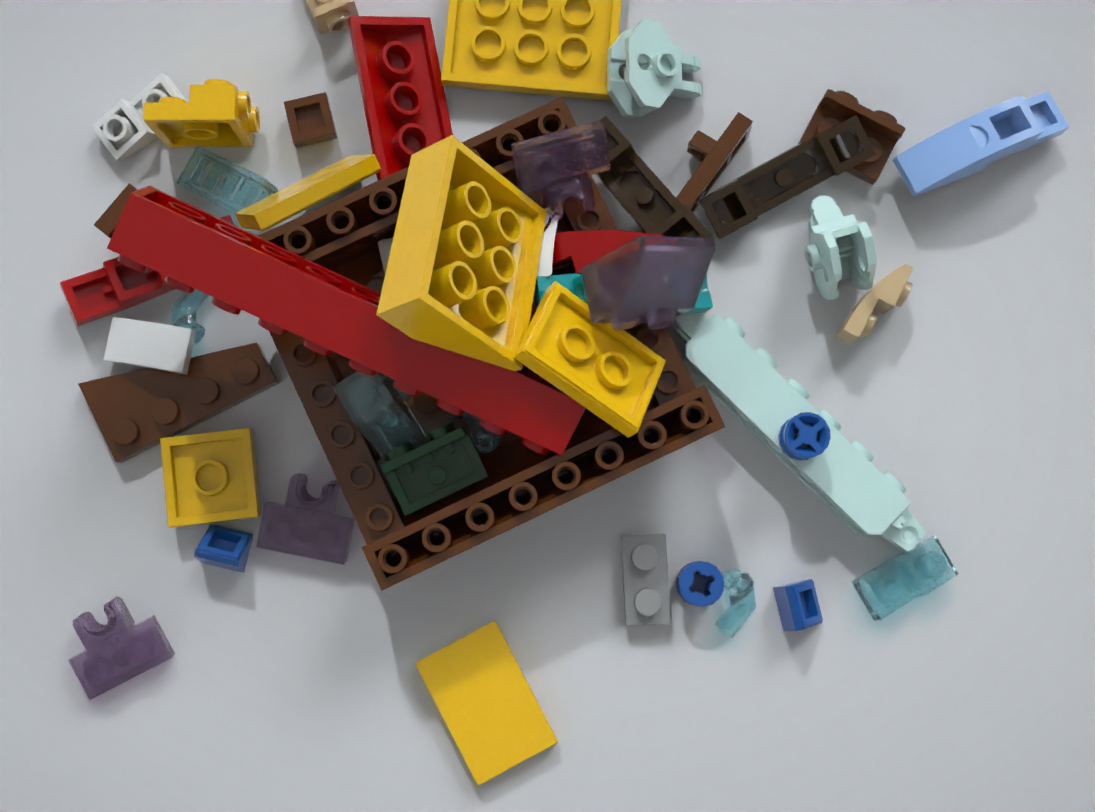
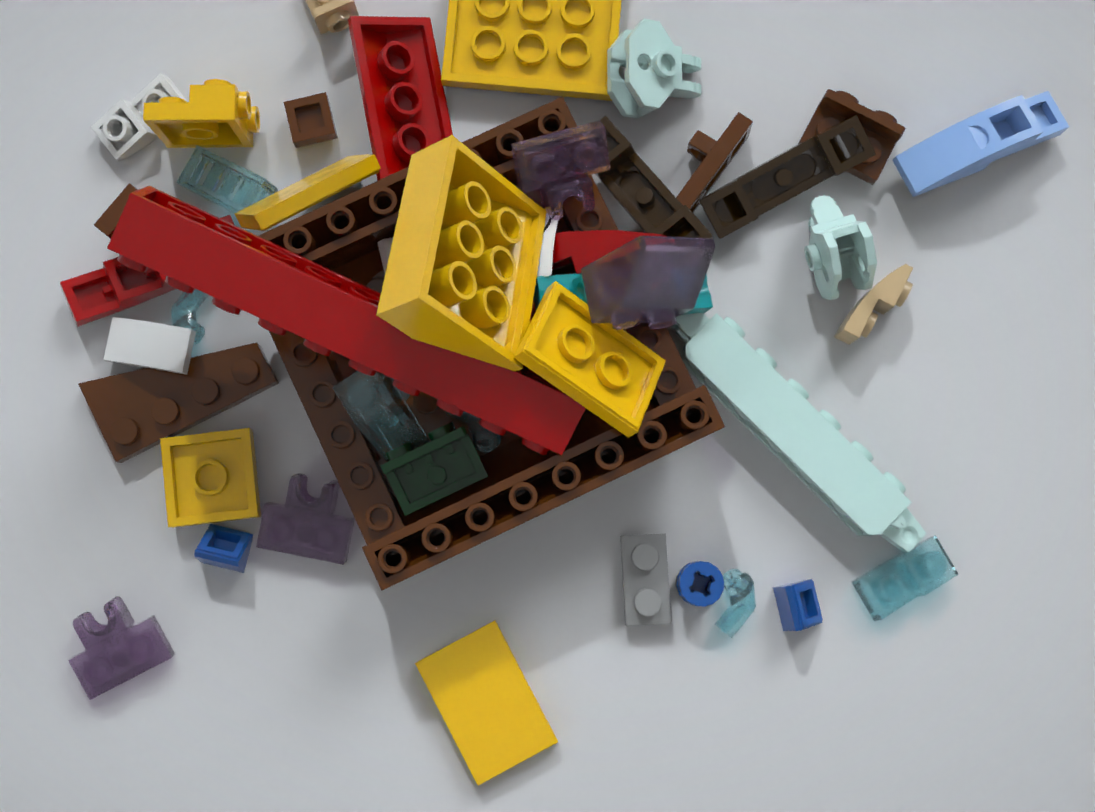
(811, 431): blue wheel -> none

